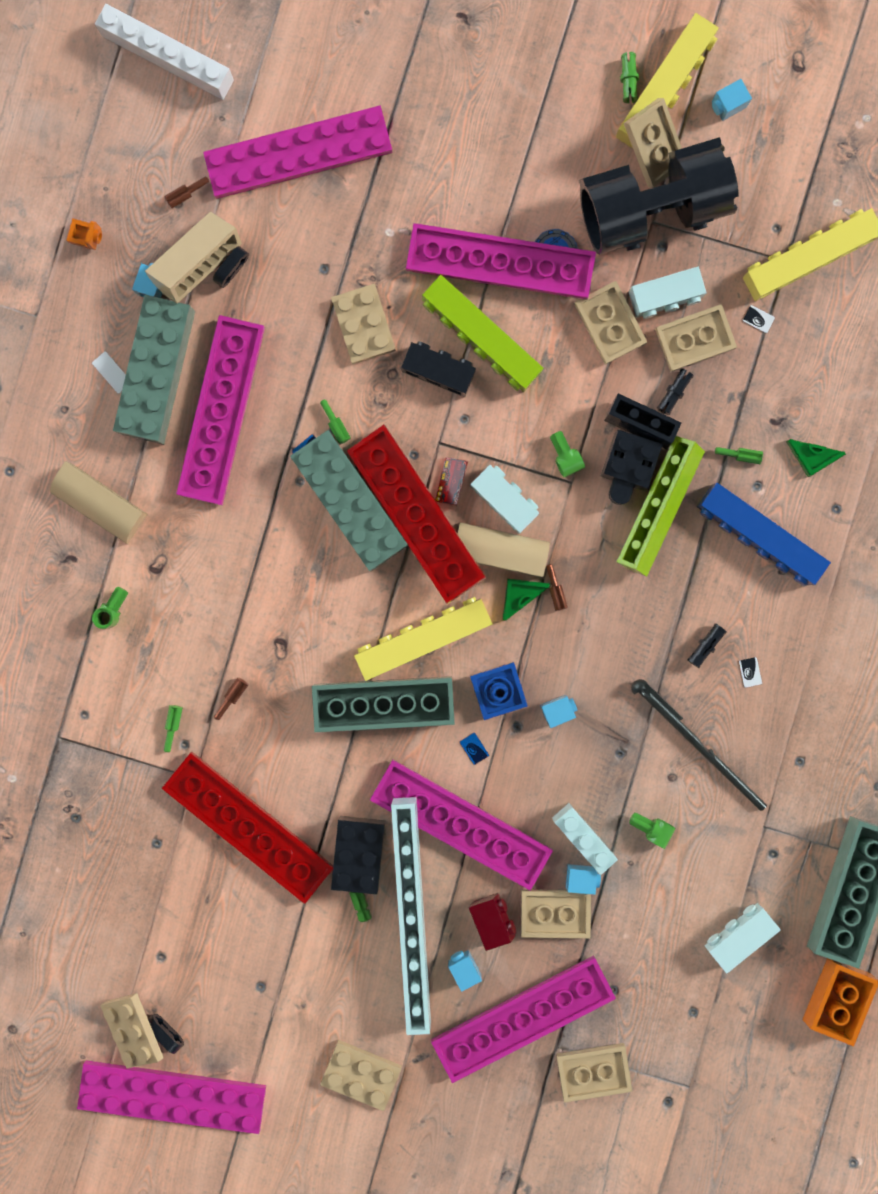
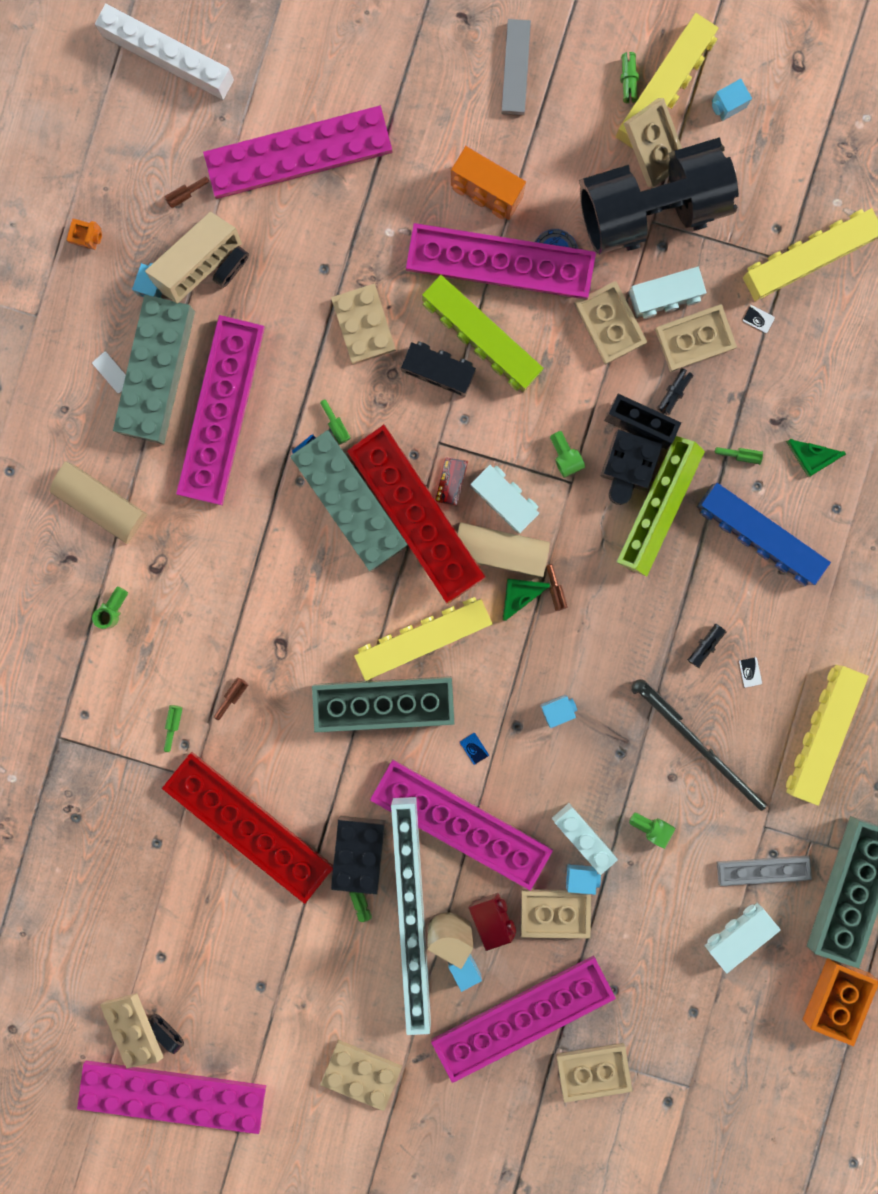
(450, 938): none -> tan brick
(487, 183): none -> orange brick
(498, 691): blue plate -> none
(516, 66): none -> light grey tile
(764, 870): none -> light grey tile
(826, 734): none -> light yellow brick

